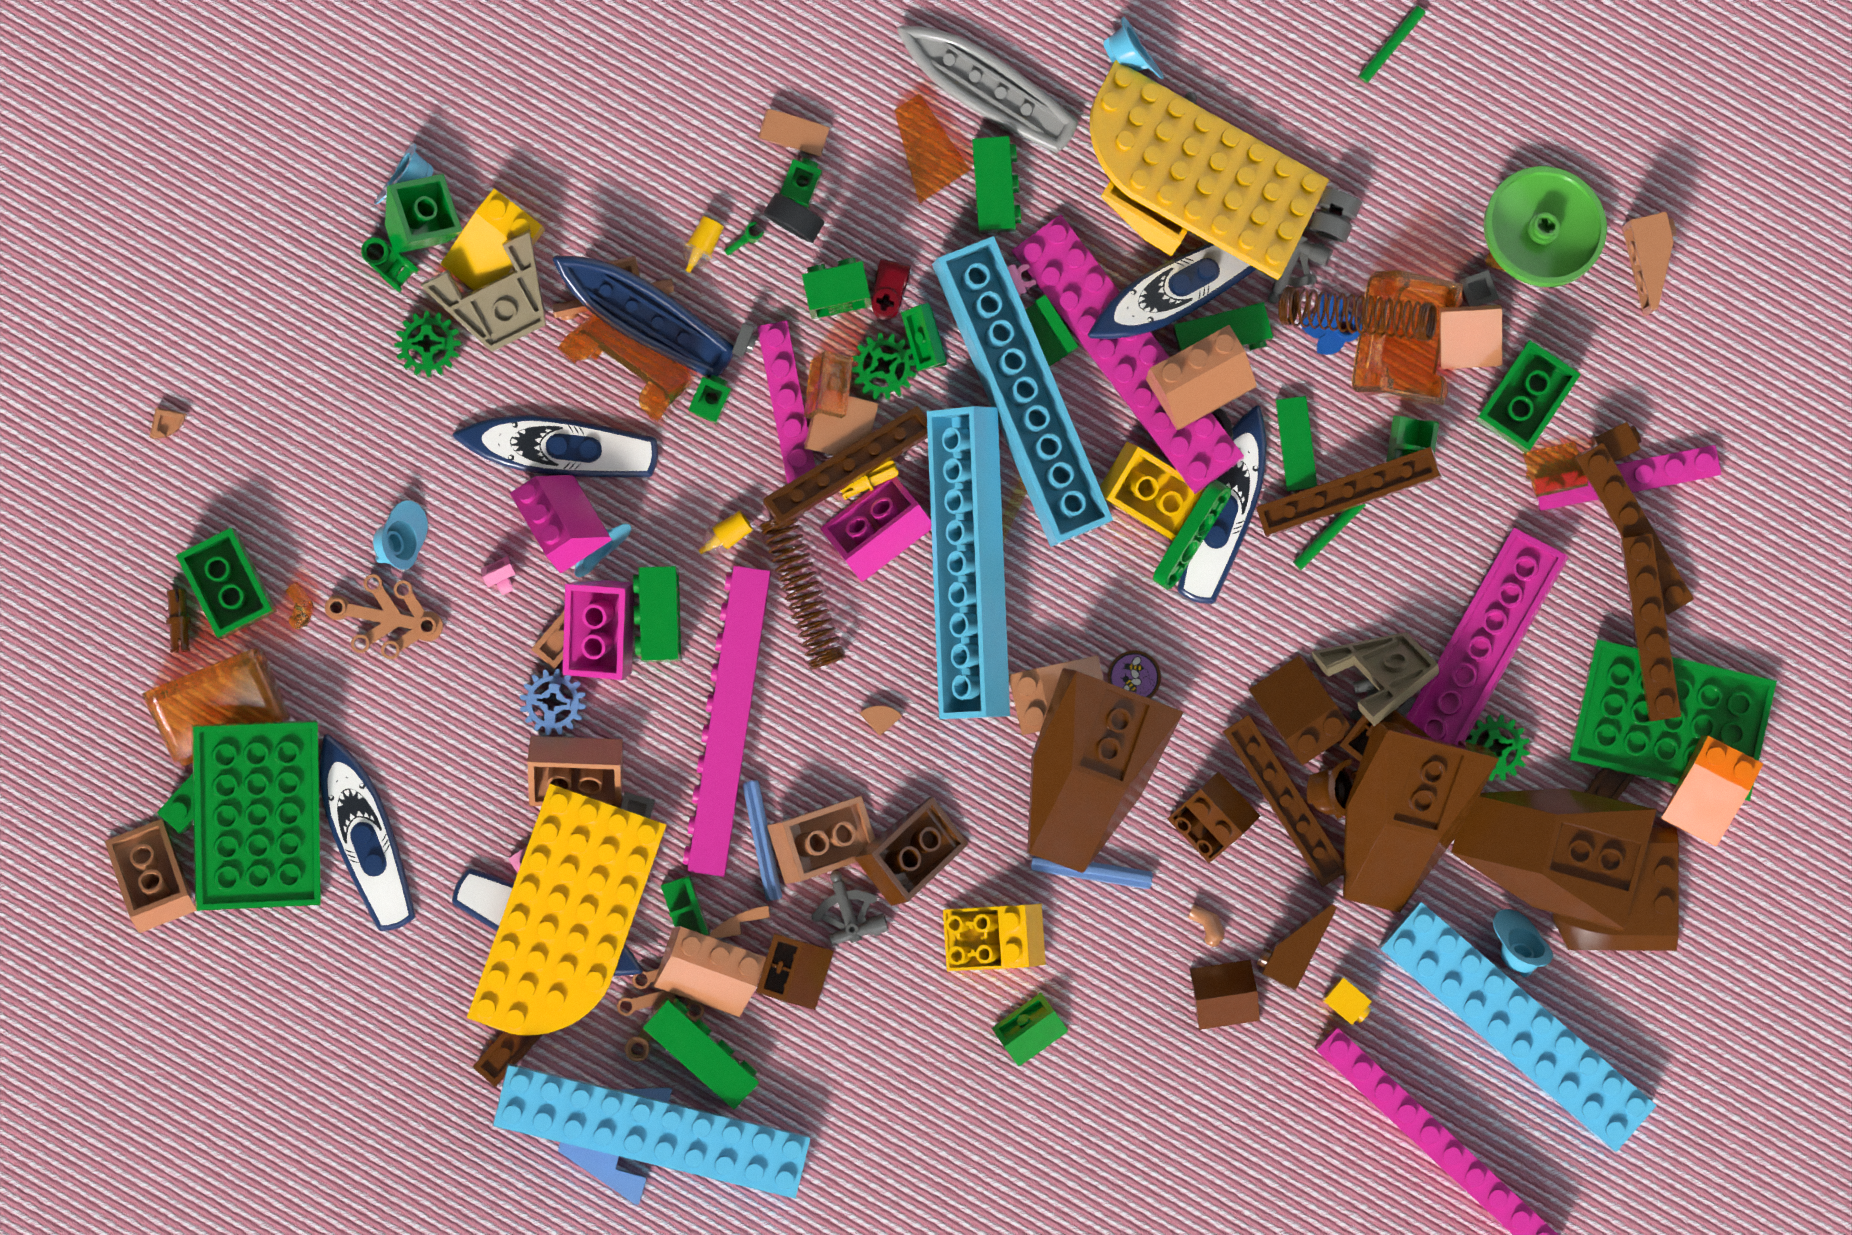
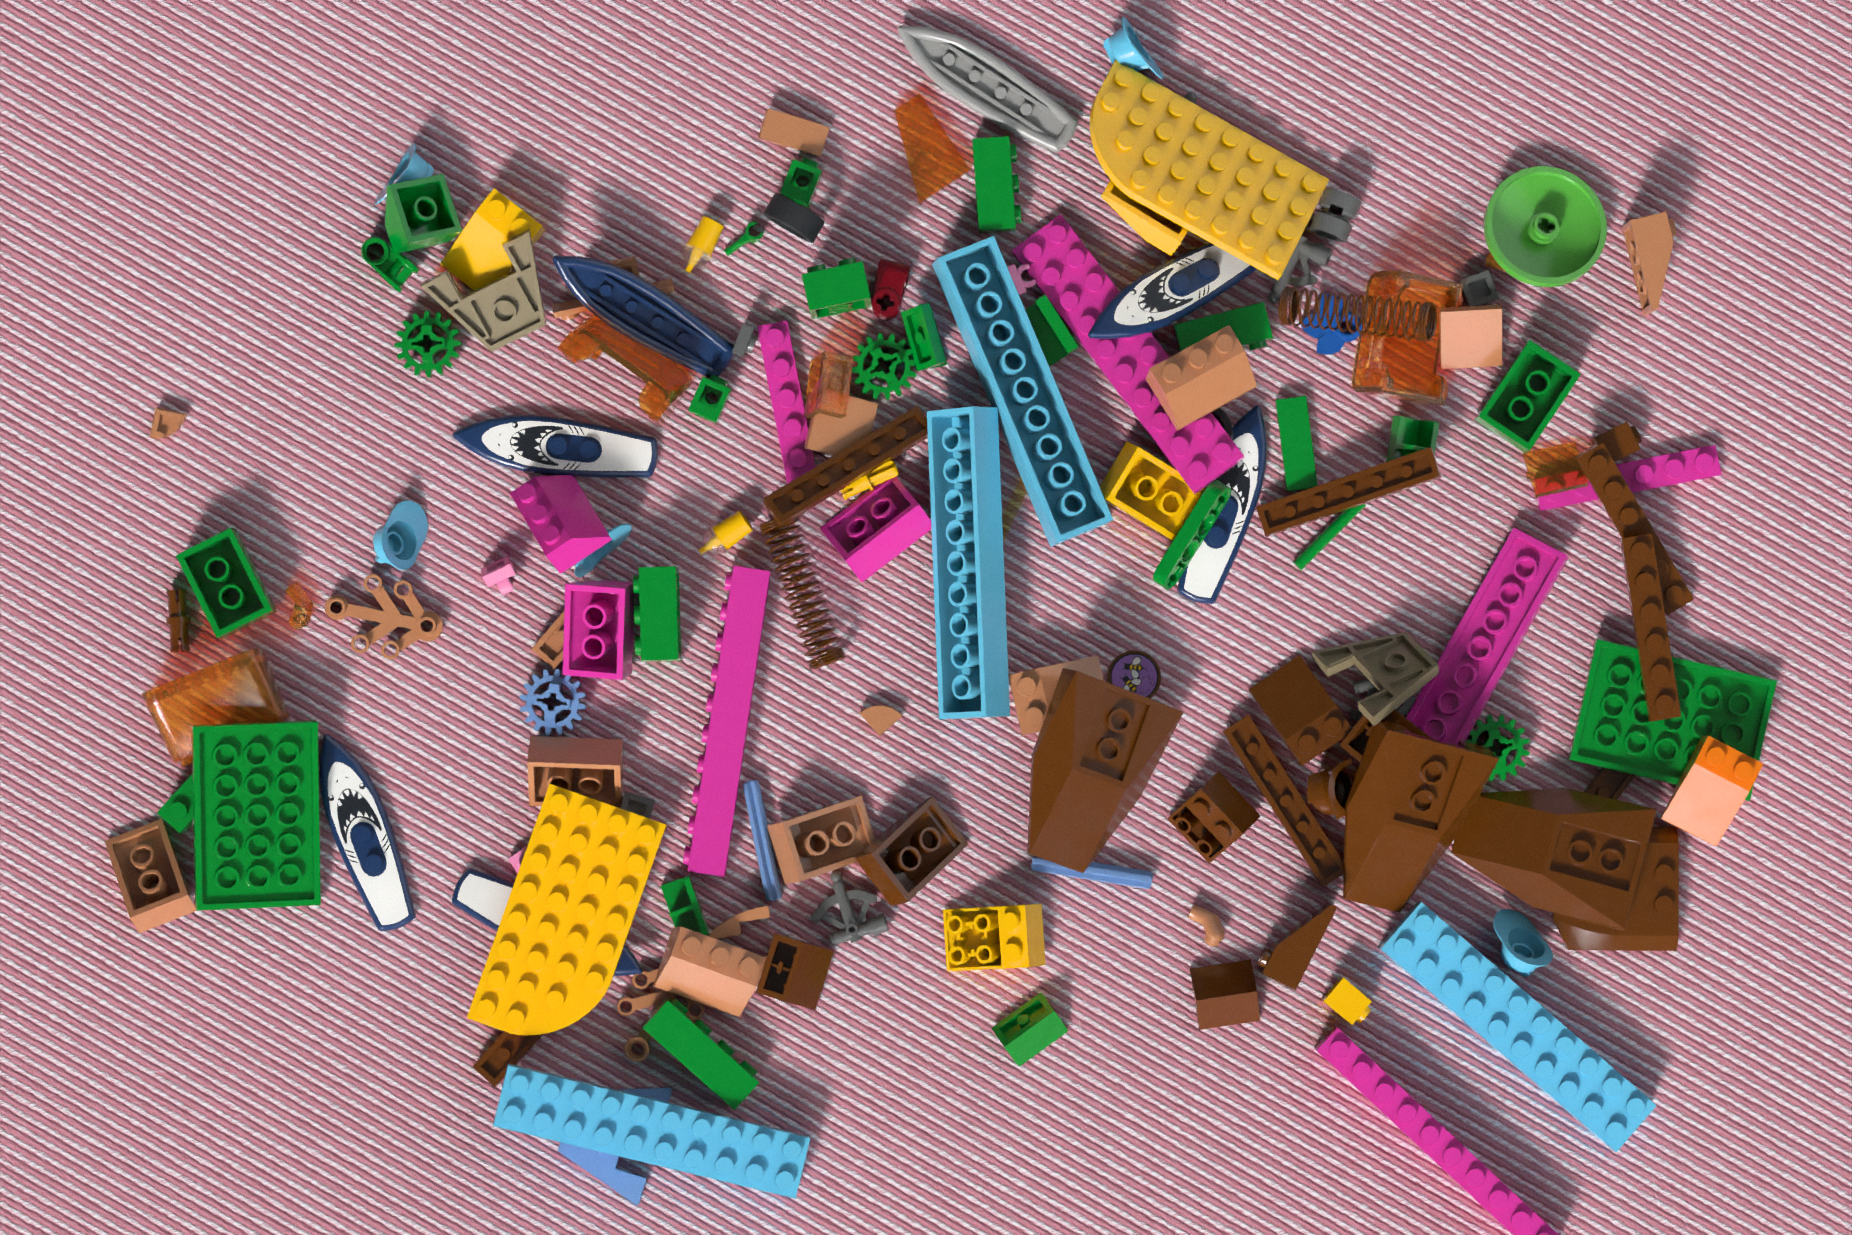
(1392, 44): green bar -> none

